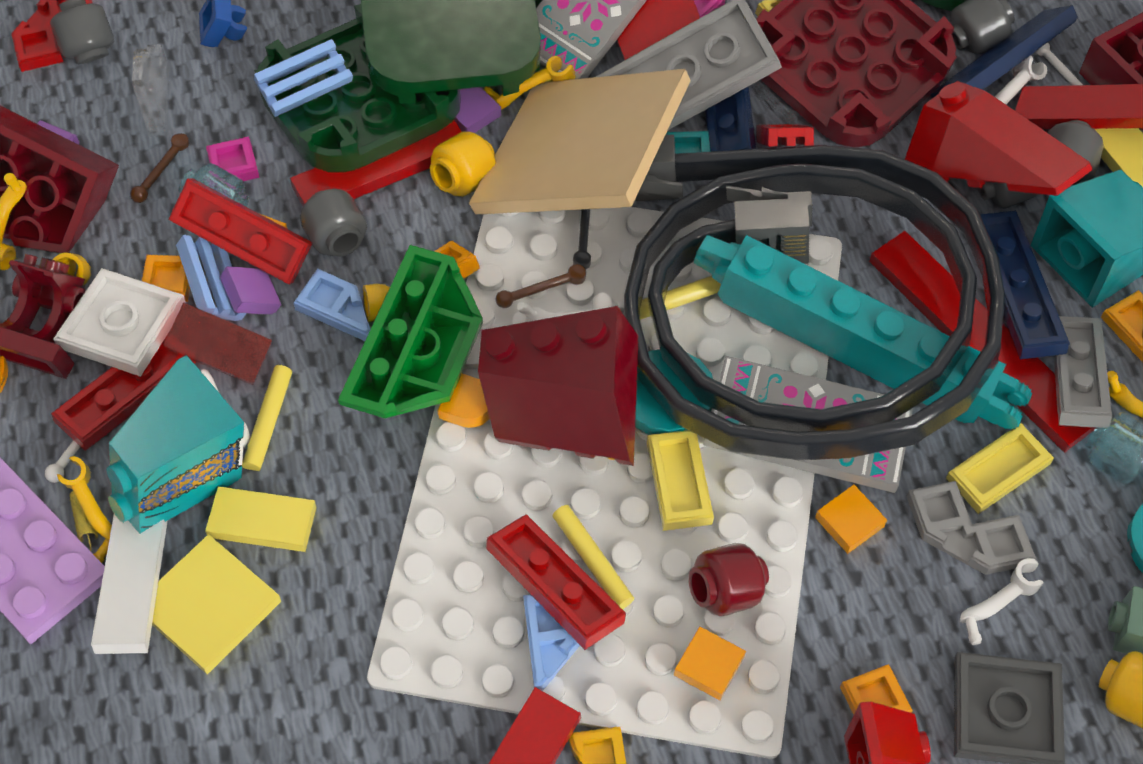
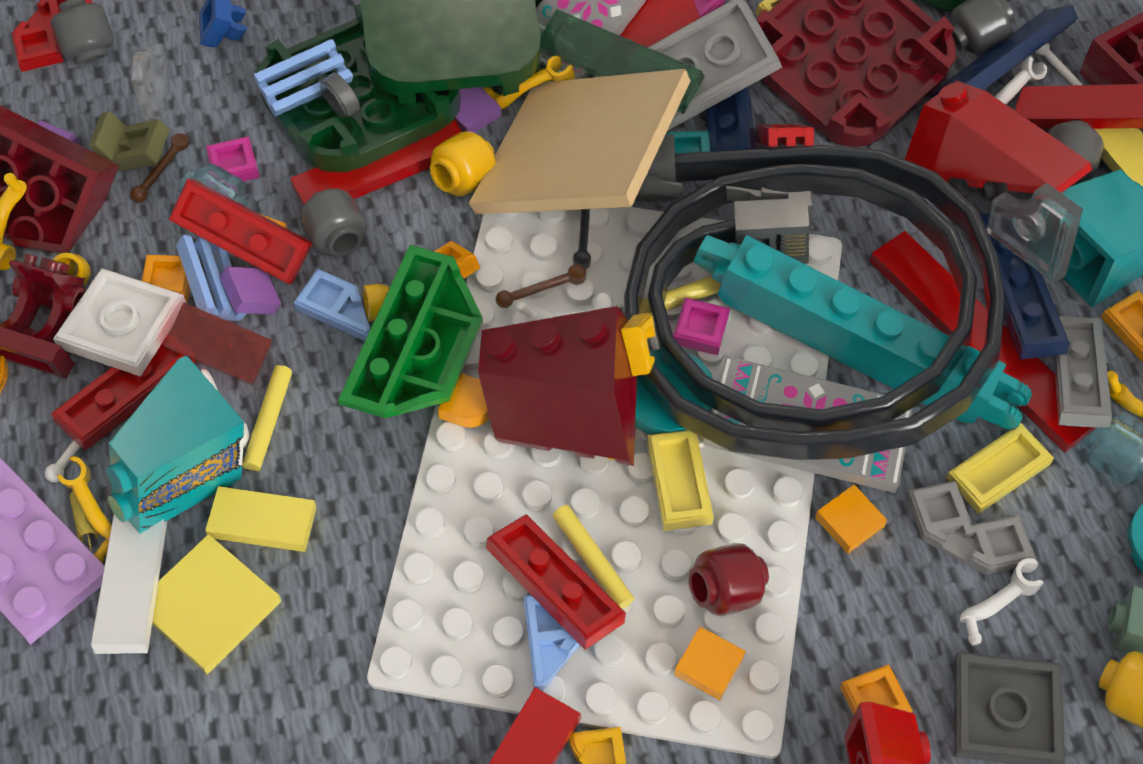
(129, 145): none -> olive bracket
(339, 95): none -> dark grey tile
(608, 53): none -> clear green tile
(635, 339): none -> yellow tile
(701, 326): none -> dark pink tile
(1037, 229): none -> clear tile

